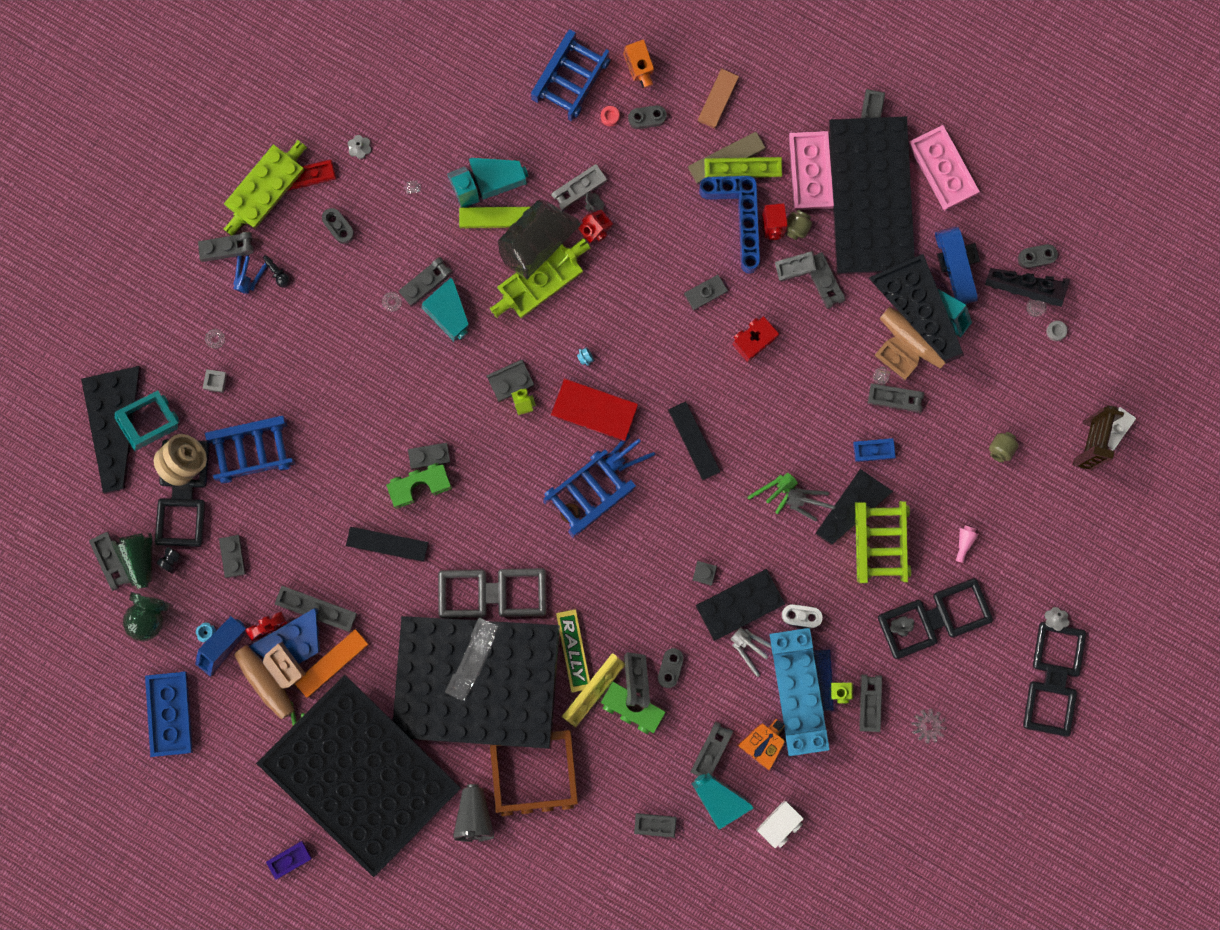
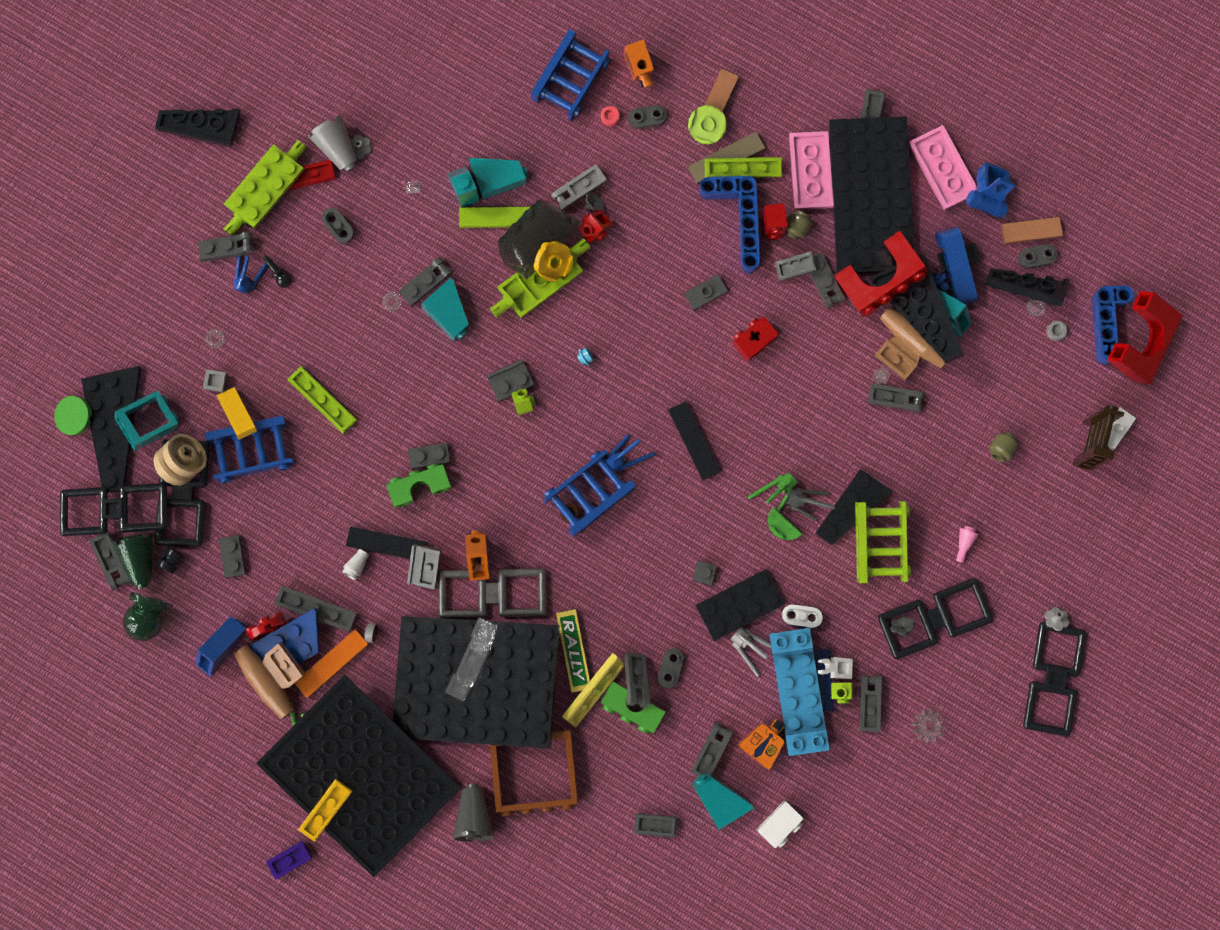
(73, 415): none -> bright green tile
(113, 509): none -> black bar
(168, 714): blue plate -> none
(202, 628): medium azure plate -> none
(208, 126): none -> black wing
(236, 413): none -> yellow tile
(322, 400): none -> lime tile
(325, 810): none -> yellow tile
(335, 143): none -> light grey cone
(355, 565): none -> white cone
(371, 632): none -> light grey tile
(424, 566): none -> plate
(477, 547): none -> orange torso
(546, 254): none -> yellow plate
(594, 410): red tile -> none
(707, 124): none -> lime tile
(781, 526): none -> bright green tile
(839, 667): none -> white plate
(869, 298): none -> red arch
(874, 450): blue plate -> none
(940, 281): none -> blue plate
(991, 190): none -> blue piece
(1031, 230): none -> nougat tile
(1109, 325): none -> blue beam
(1162, 324): none -> red arch

